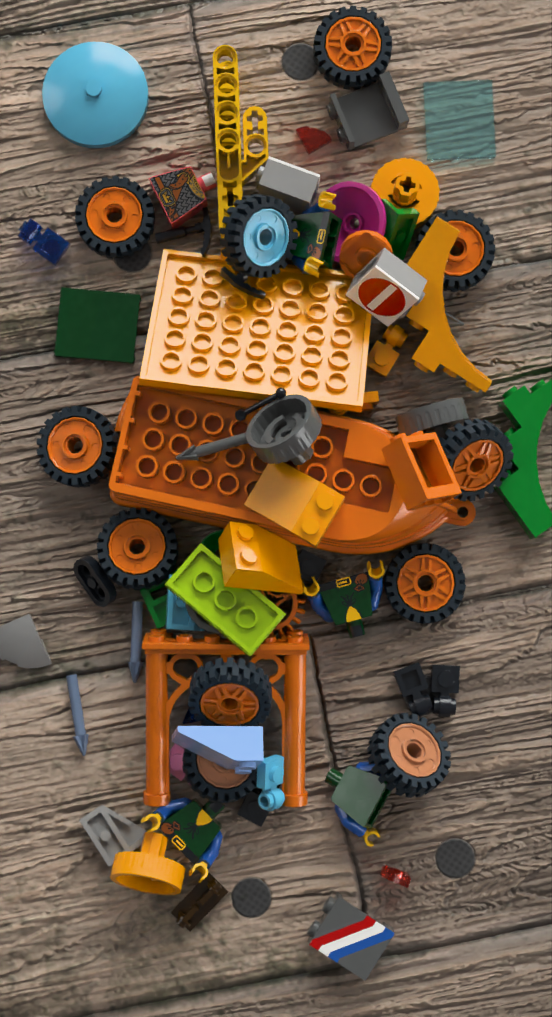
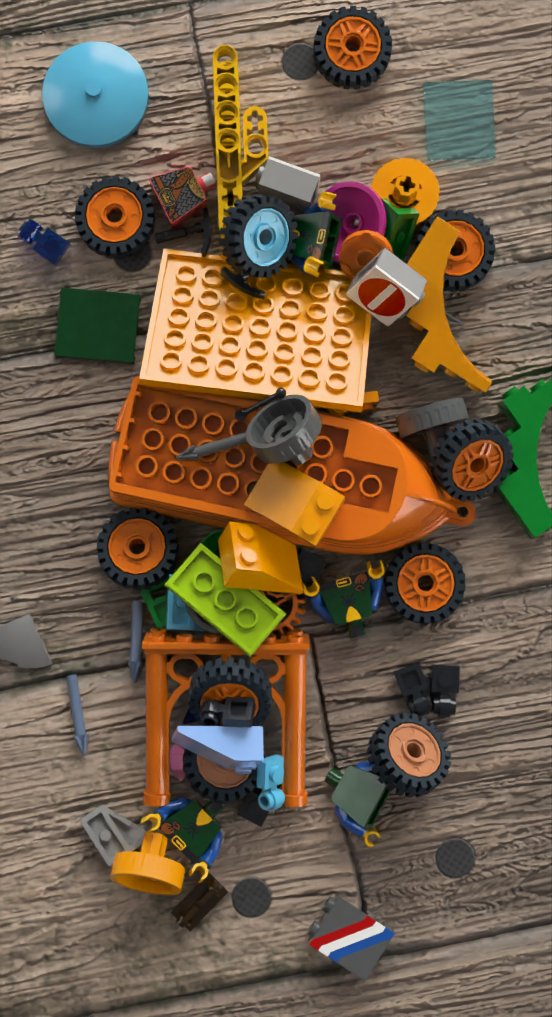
(58, 444): wheel -> none
(95, 581): black plate -> none
(235, 712): none -> black plate
(313, 138): clear red tile -> none
(368, 113): dark grey panel -> none
(383, 356): light orange plate -> none
(395, 875): clear red tile -> none
(407, 473): orange window -> none

